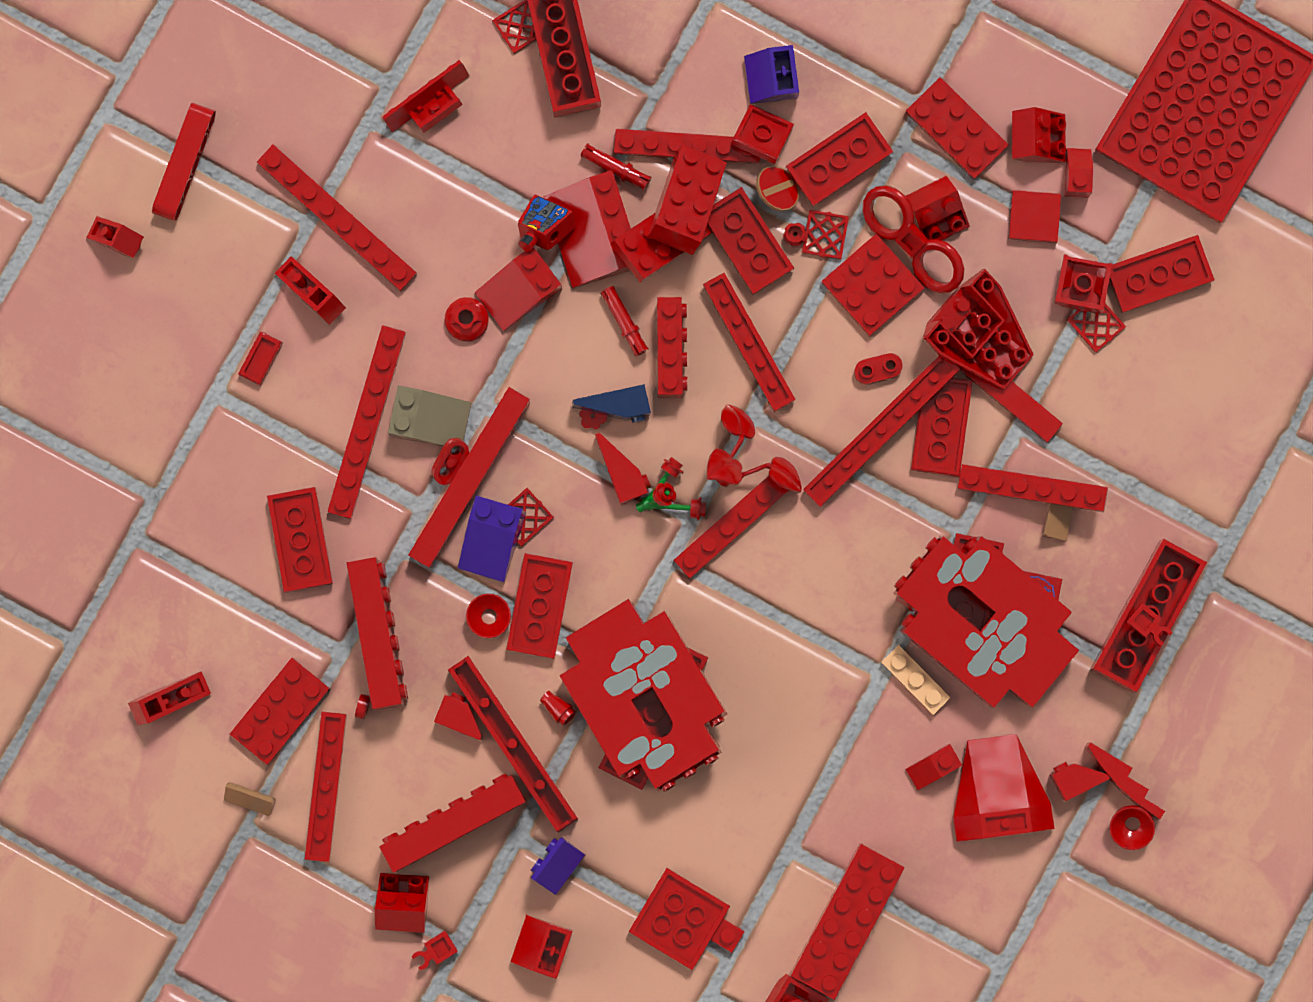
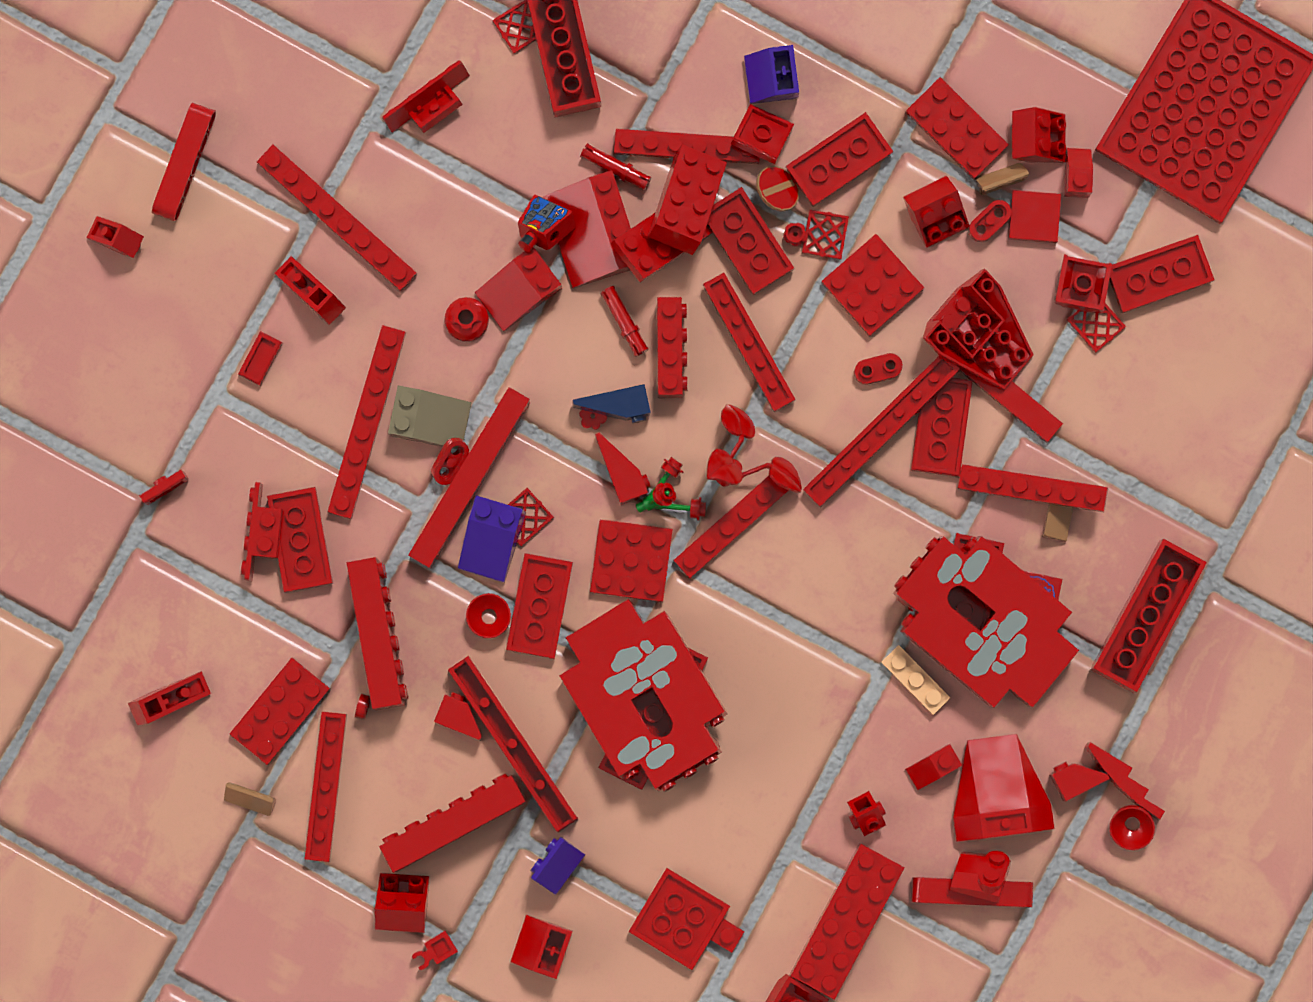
(163, 486): none -> red plate
(263, 534): none -> red bracket
(559, 709): red cone -> none
(631, 560): none -> red plate
(866, 813): none -> red brick
(912, 239): red bar -> none
(938, 891): none -> red beam
(981, 875): none -> red slope
(989, 220): none -> red plate
(1002, 178): none -> medium nougat slope
(1146, 622): red plate -> none

